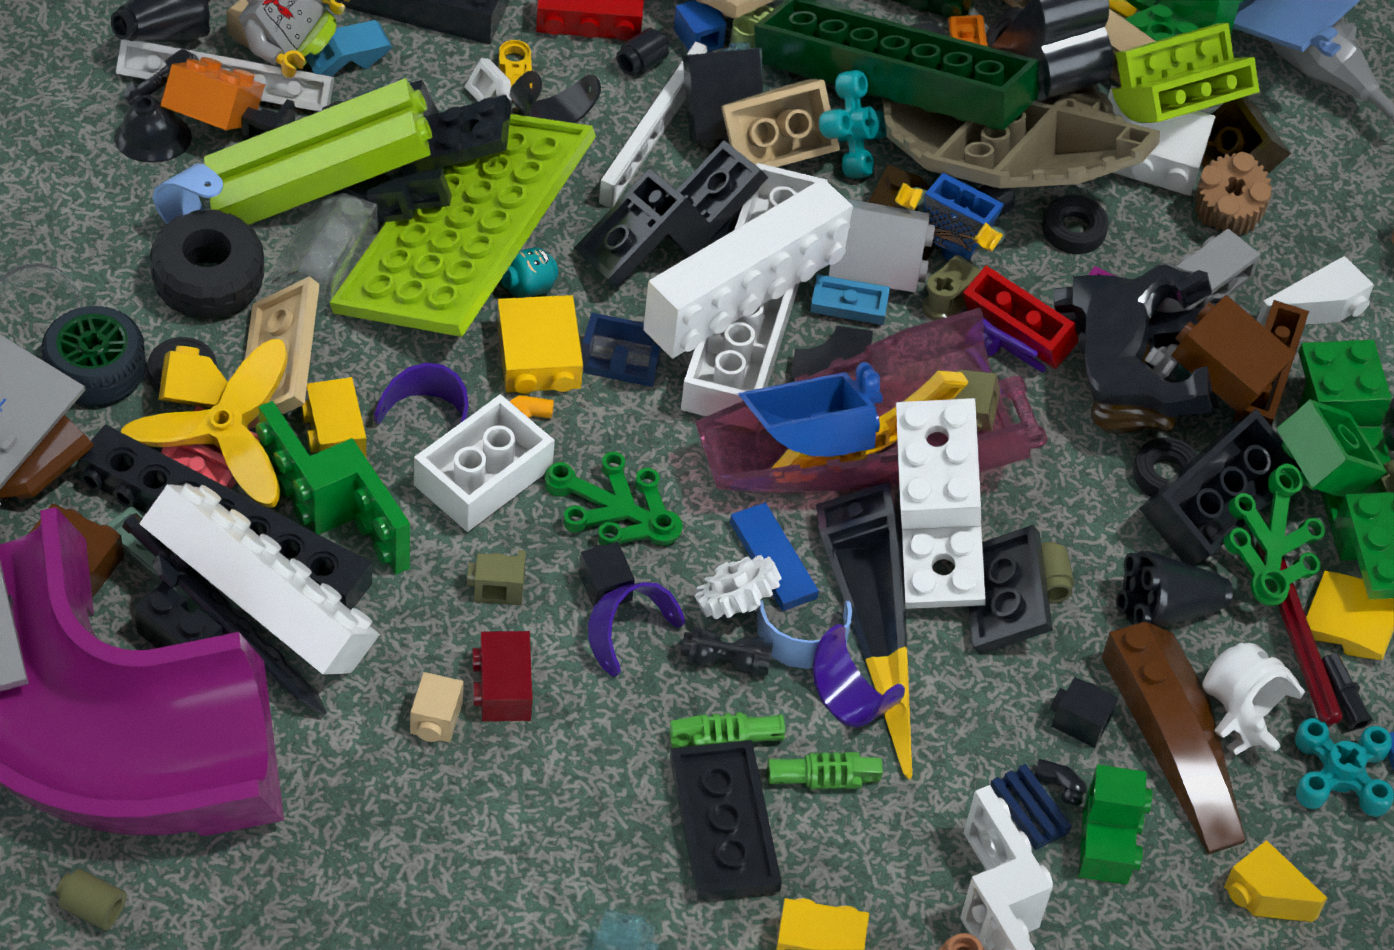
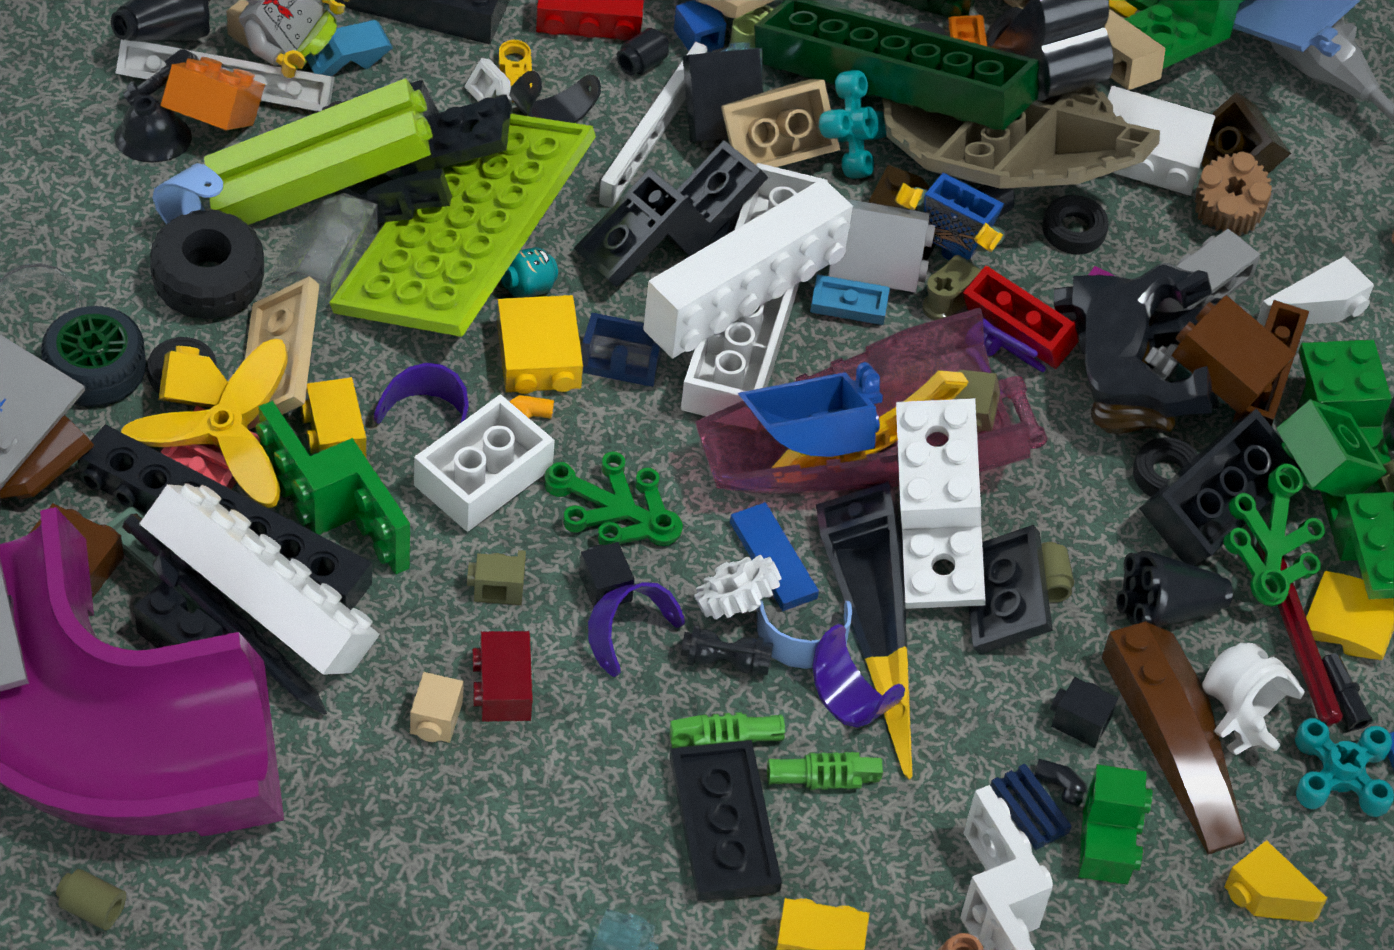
(259, 122): black panel -> none
(844, 343): black tile -> none
(1182, 75): lime brick -> none

